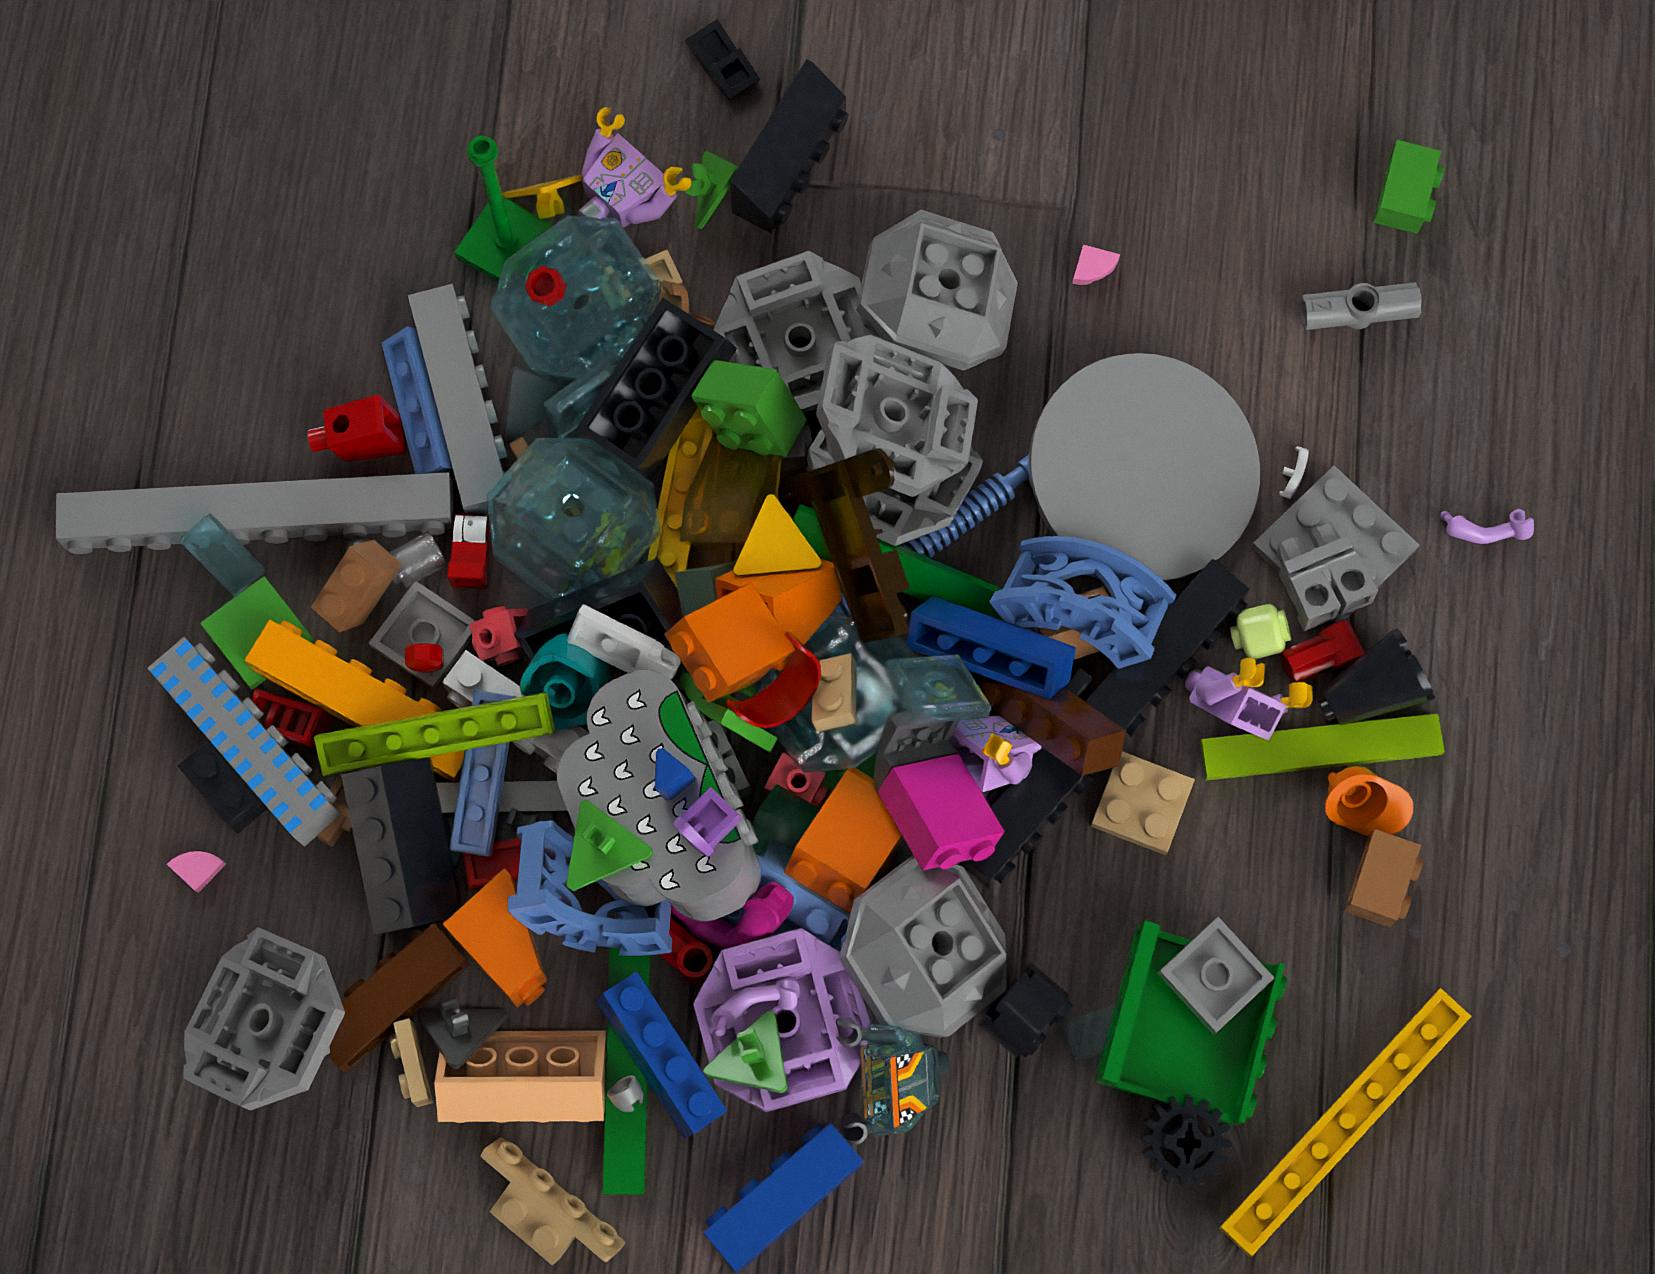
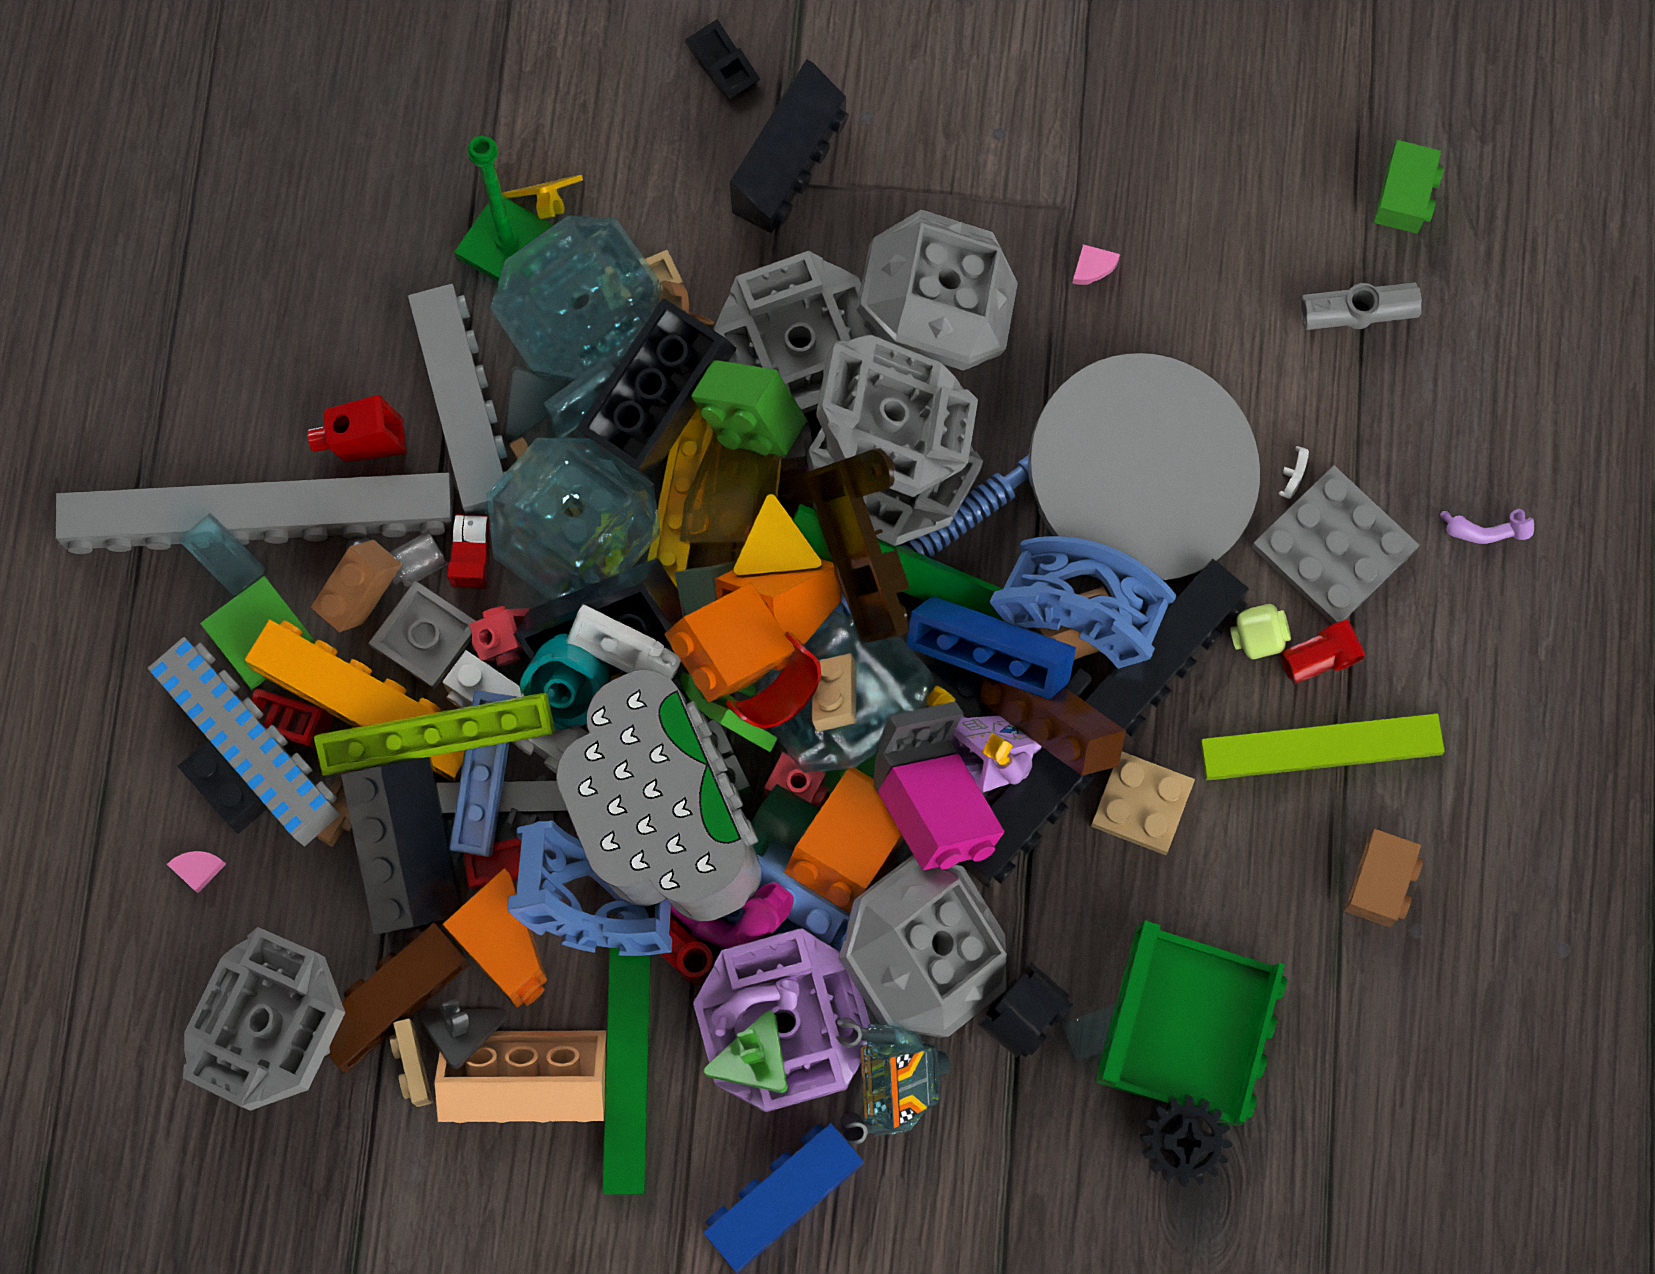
(416, 402): medium blue tile -> none
(424, 657): red tile -> none
(543, 1211): tan bracket -> none
(545, 286): red tile -> none
(601, 847): bright green piece -> none
(624, 181): lavender torso -> none
(625, 1093): light grey hinge -> none
(660, 1055): blue brick -> none
(671, 775): blue slope -> none
(707, 822): medium lavender tile -> none
(711, 186): bright green piece -> none
(937, 689): clear light blue tile -> none
(1215, 975): light grey plate -> none
(1241, 705): lavender torso -> none
(1325, 578): light grey hips -> none
(1344, 1122): yellow plate -> none
(1367, 802): orange piece -> none
(1377, 683): black cone -> none

